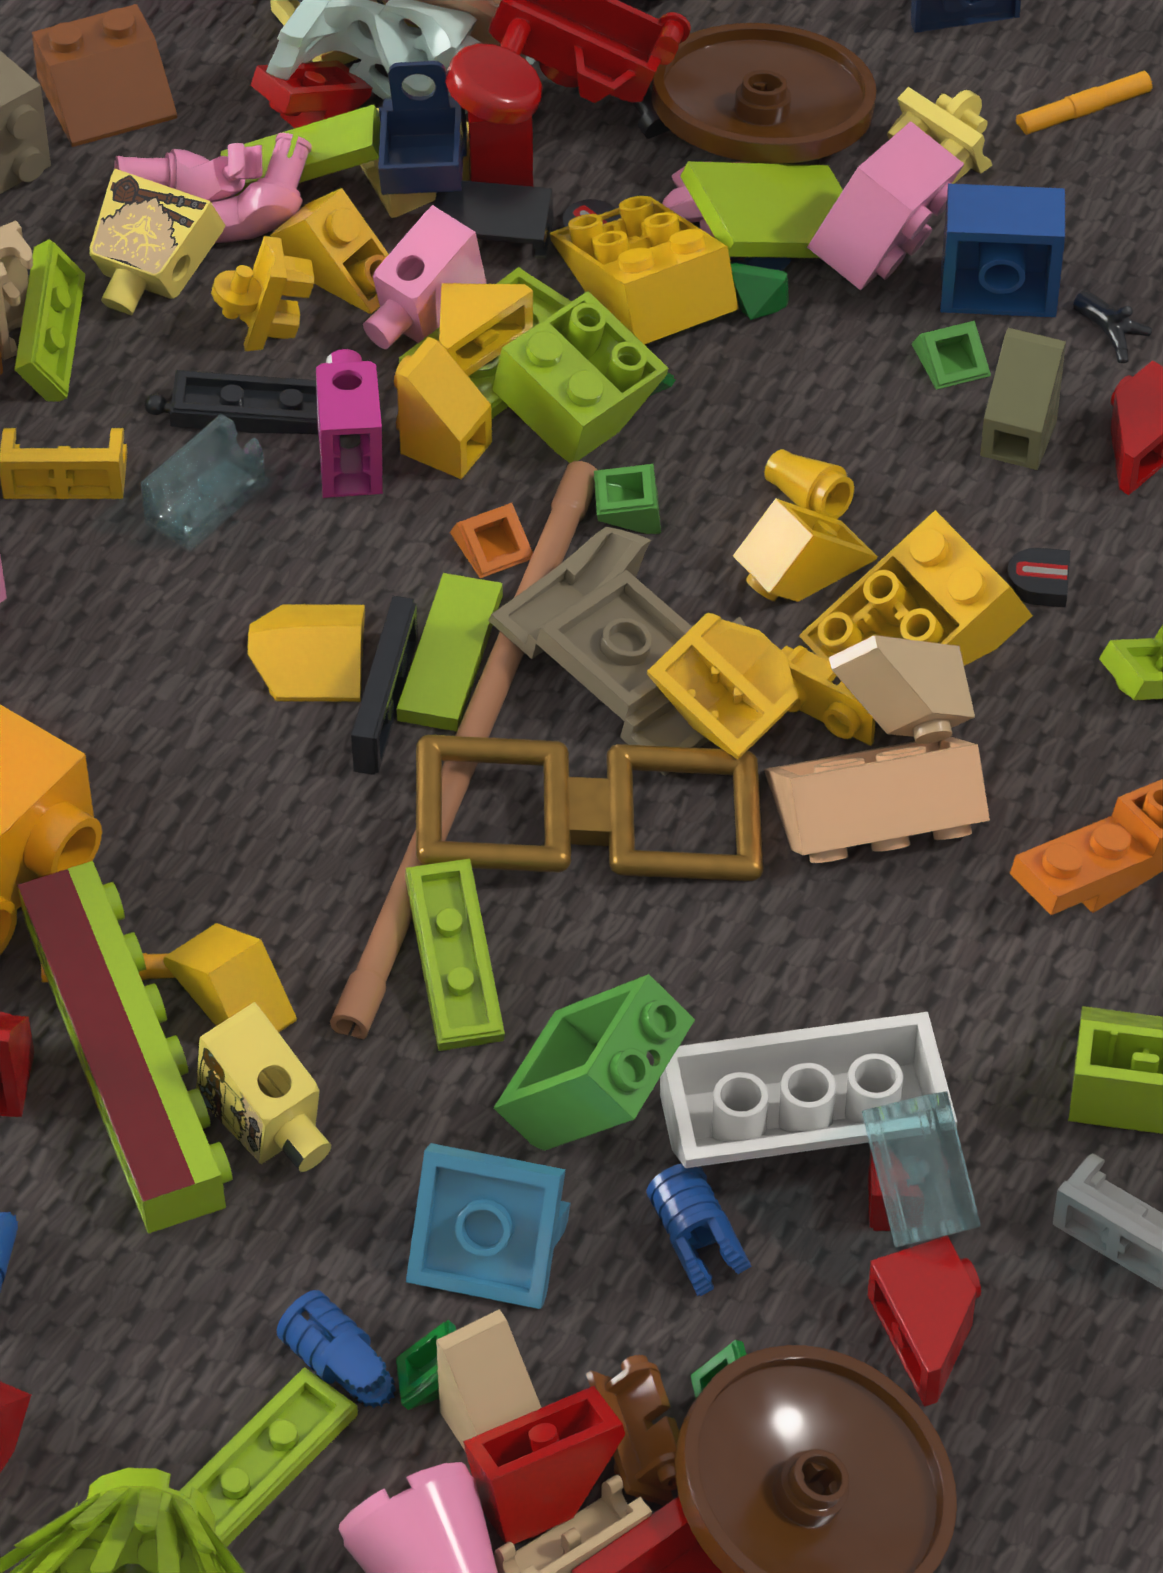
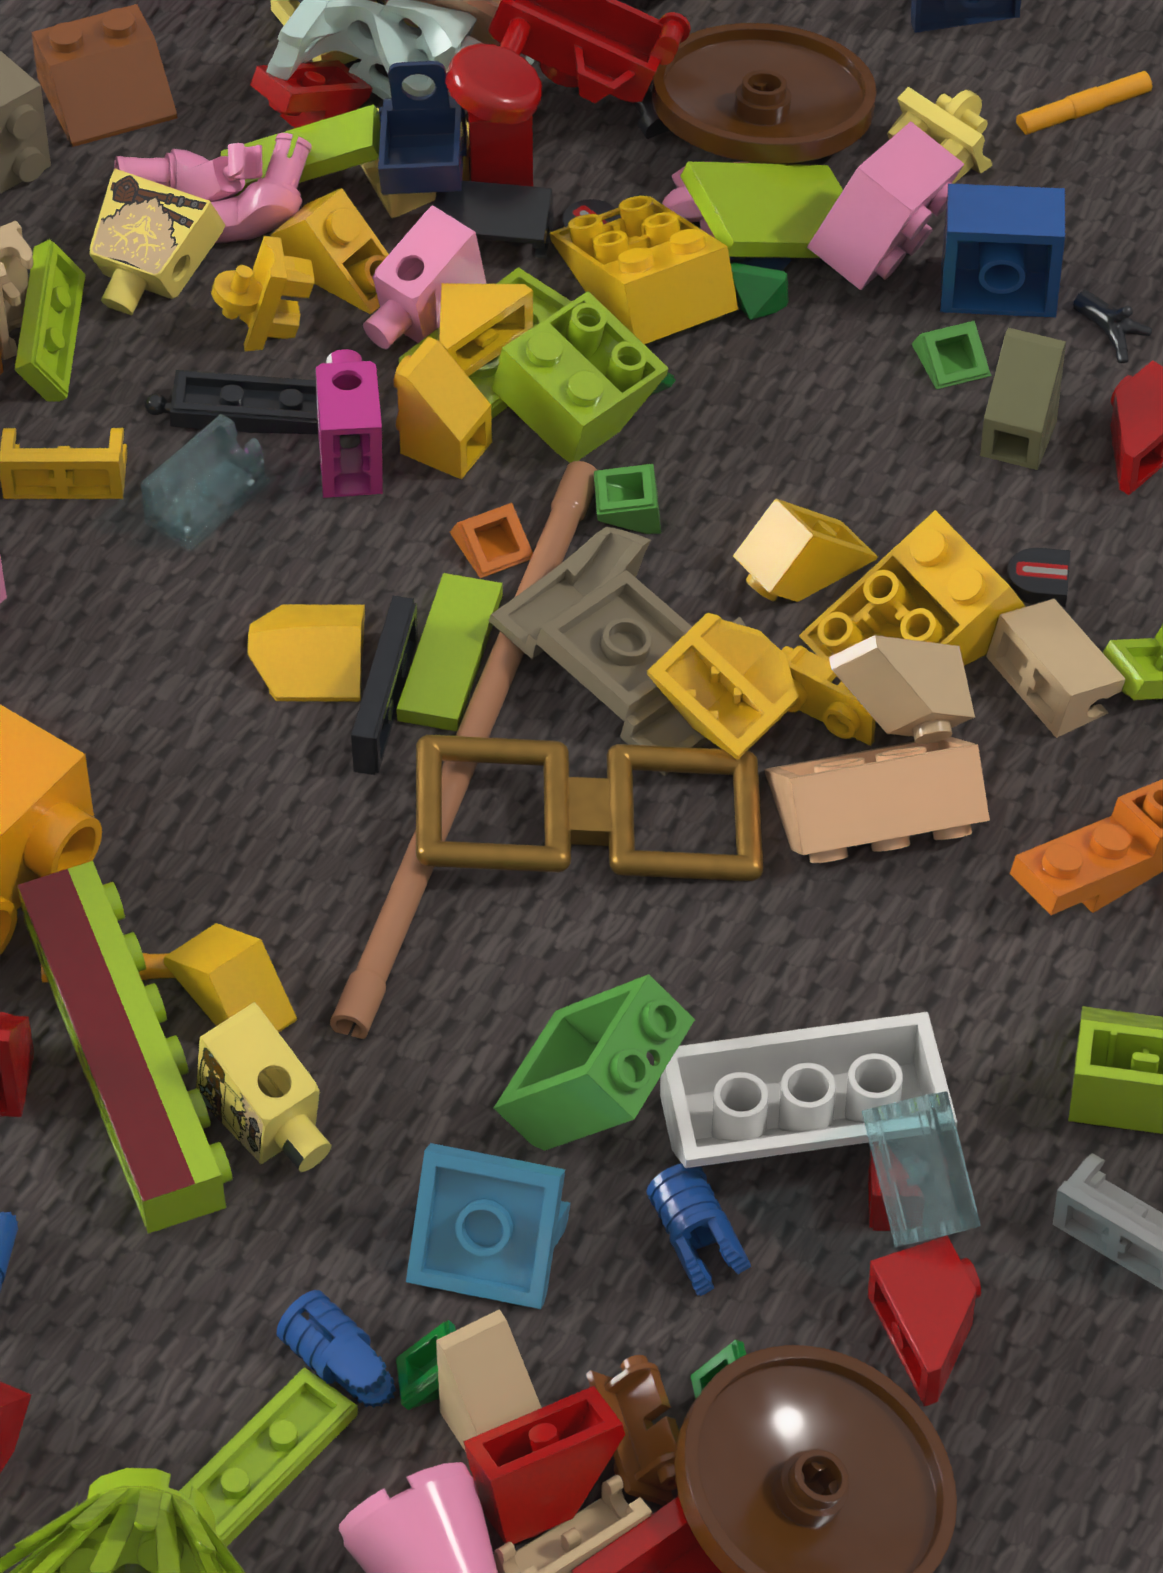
(454, 954): lime tile -> none
(811, 483): yellow cone -> none
(1053, 666): none -> tan hinge

